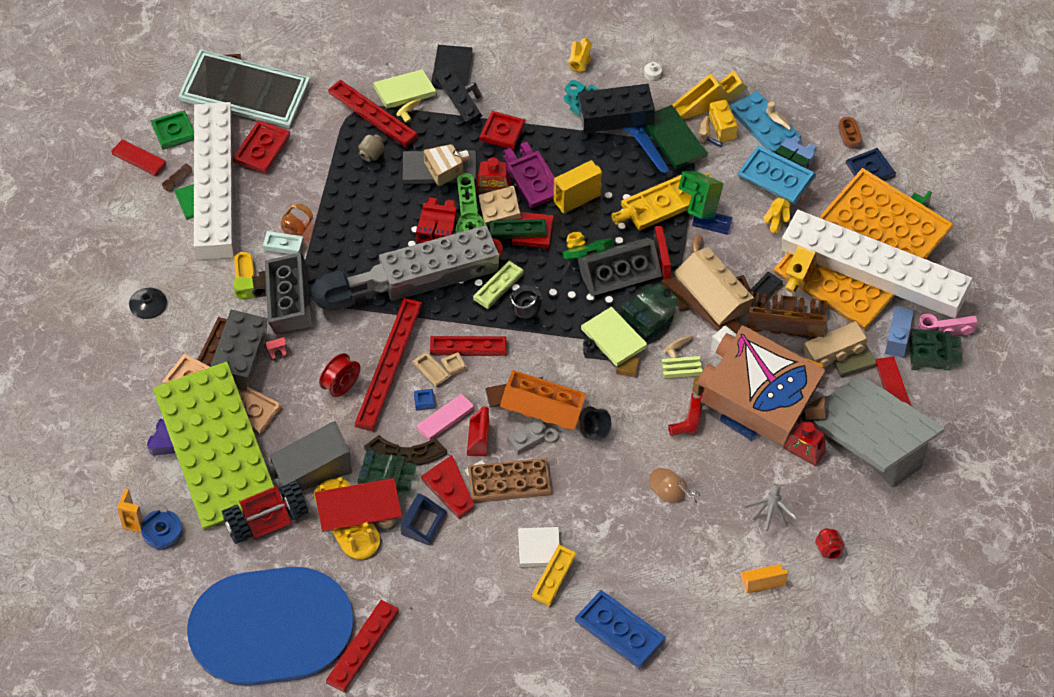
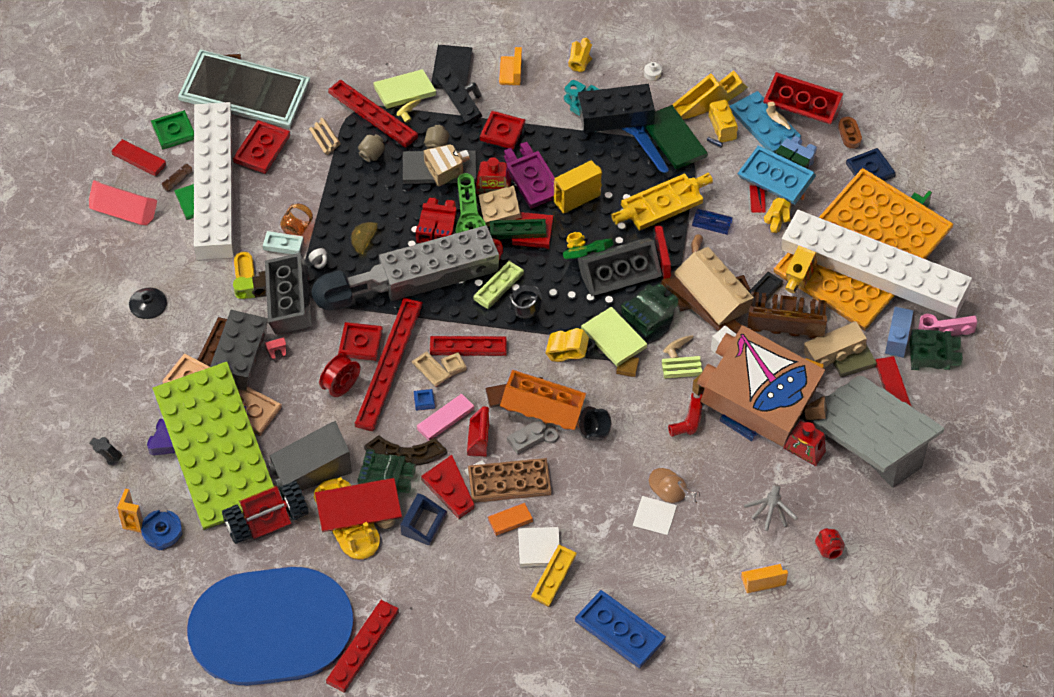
(105, 449): none -> black piece
(122, 203): none -> coral piece
(318, 127): none -> tan tile
(318, 256): none -> white tile
(361, 341): none -> red plate
(362, 235): none -> clear yellow tile
(436, 137): none -> dark tan head
(510, 519): none -> orange tile
(511, 68): none -> light orange panel
(567, 345): none -> yellow brick
(654, 515): none -> white sticker
(704, 130): tan bar -> none
(704, 192): green panel -> none
(757, 199): none -> red sticker
(804, 98): none -> red slope

